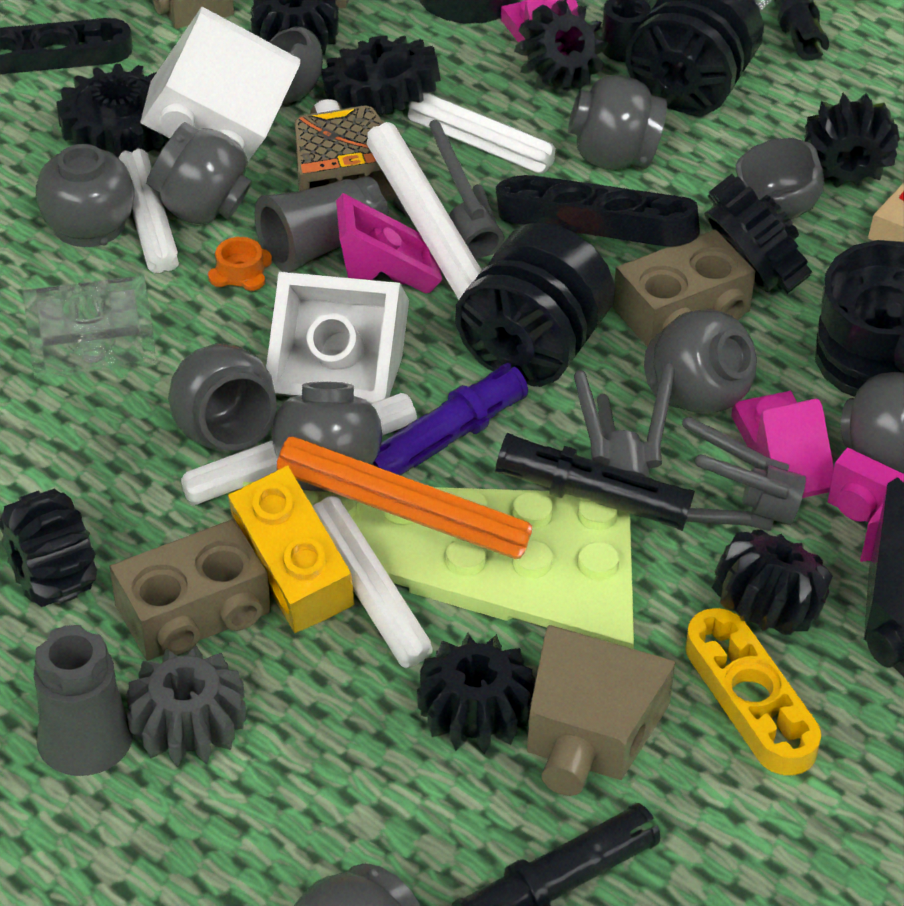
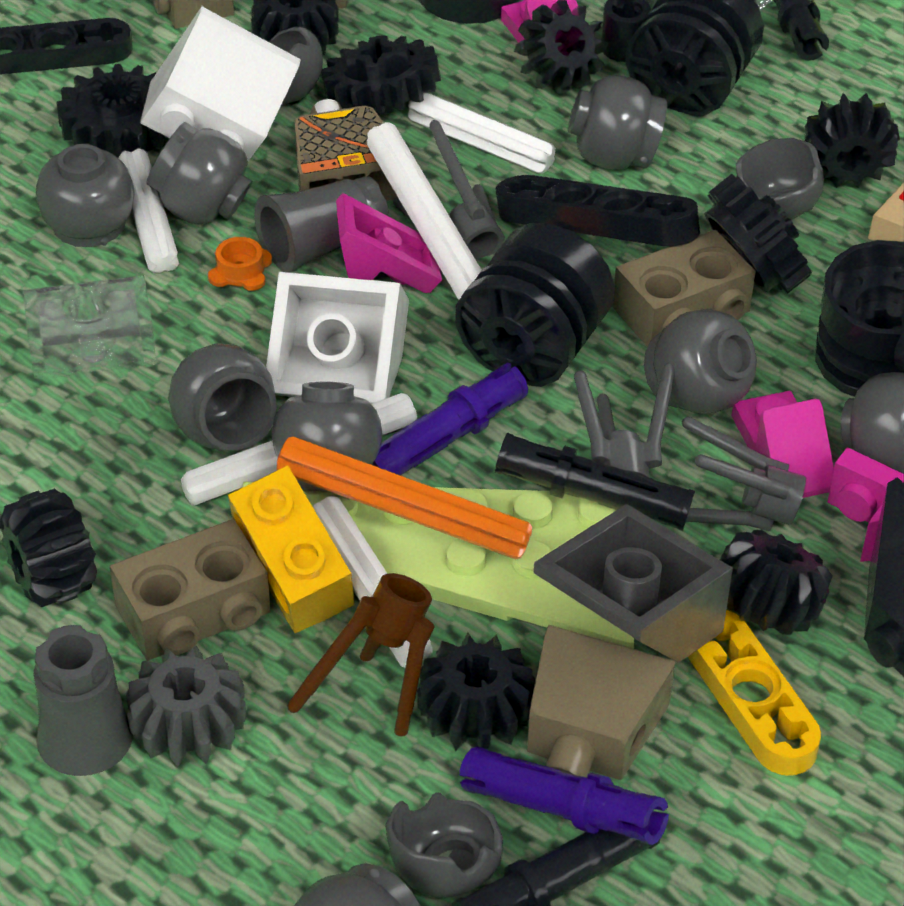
(390, 618): none -> reddish brown plant
(440, 826): none -> dark grey hair
(587, 802): none -> dark purple pin
(643, 581): none -> flat silver slope

